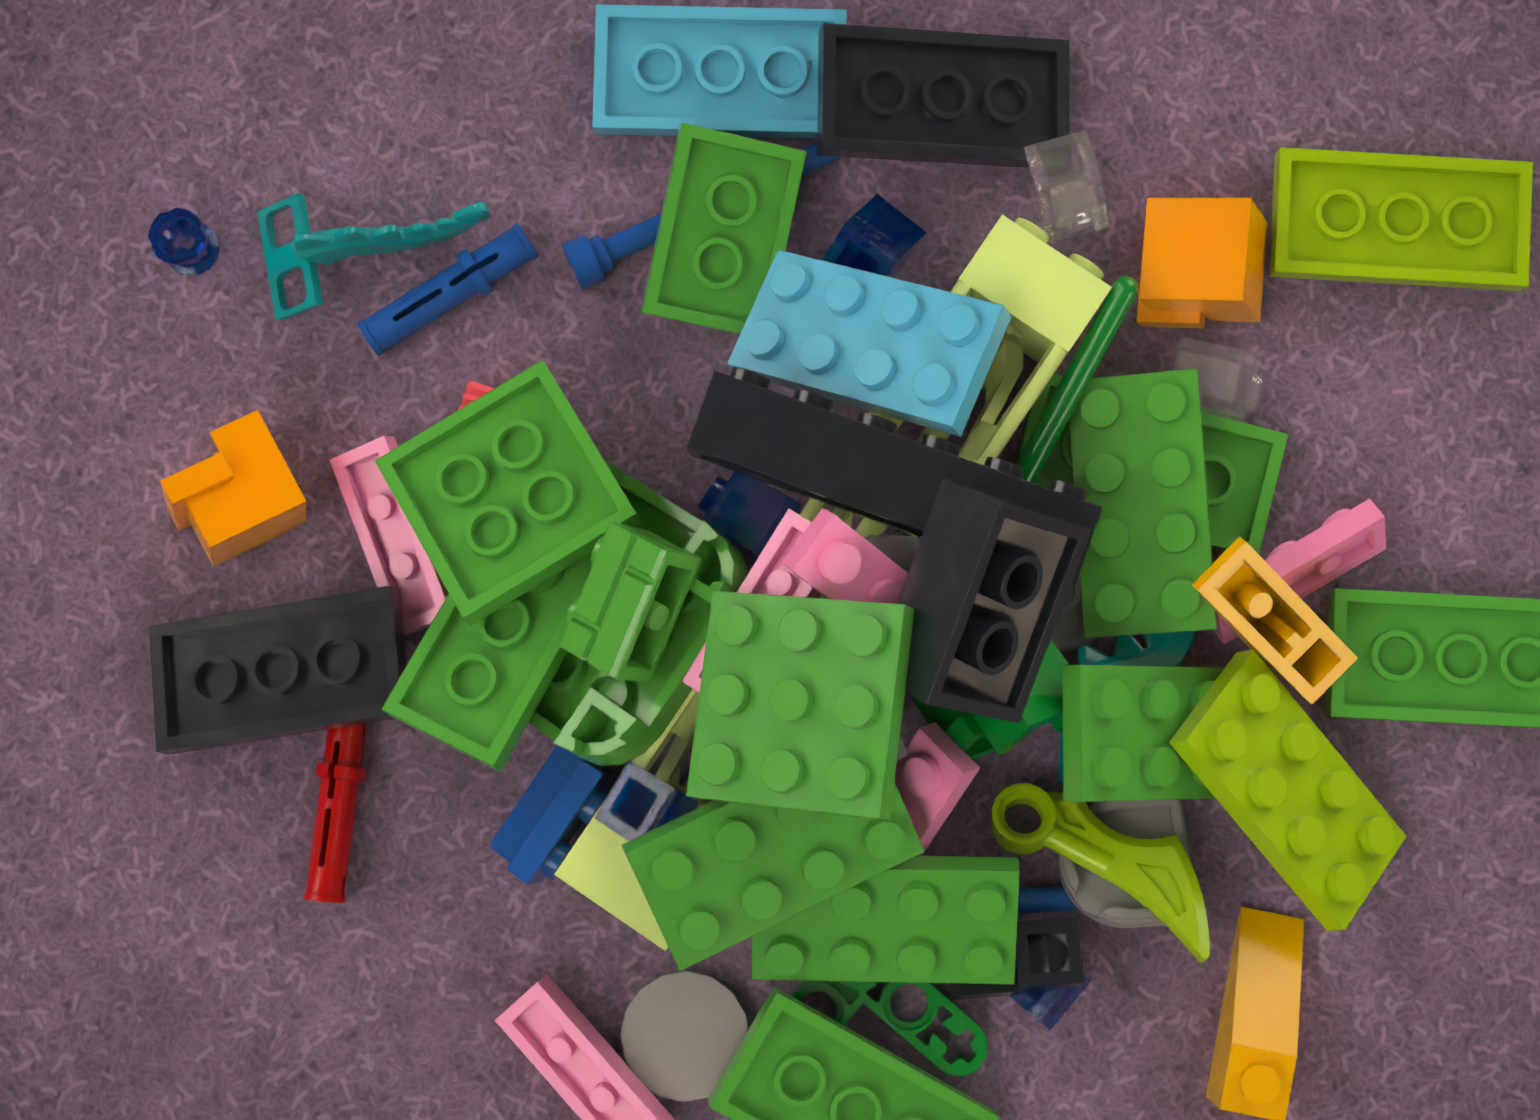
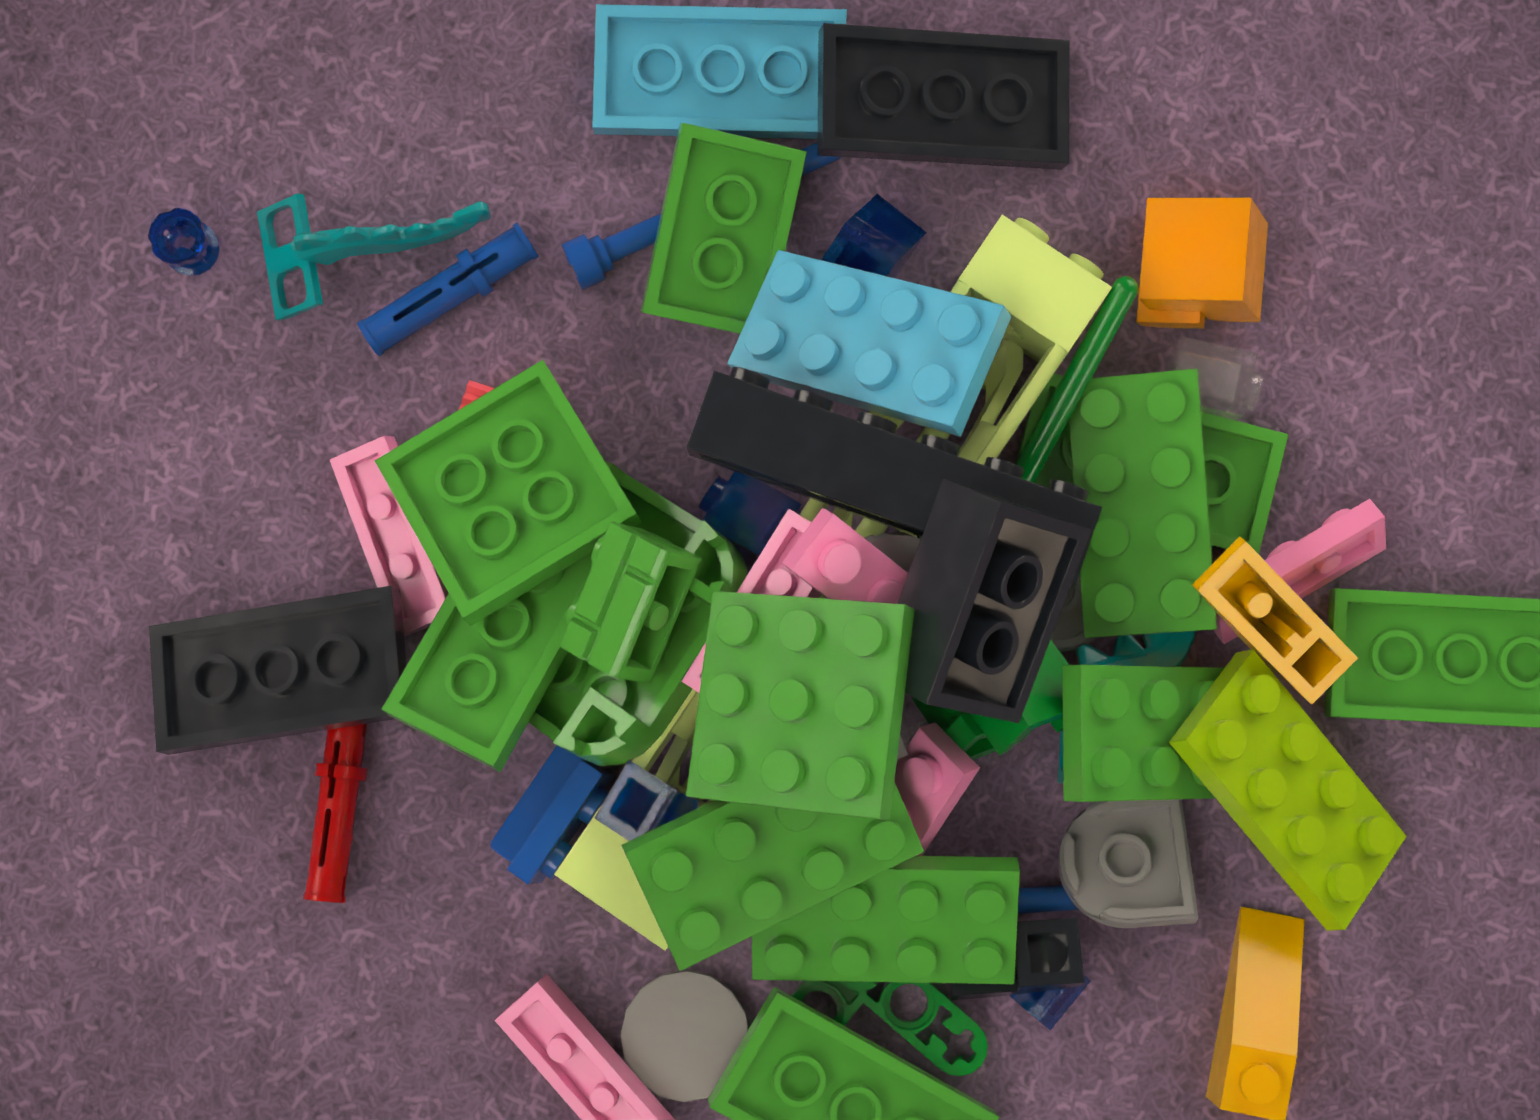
(238, 493): light orange plate -> none
(1067, 186): clear brick -> none
(1147, 869): lime piece -> none
(1401, 219): lime plate -> none

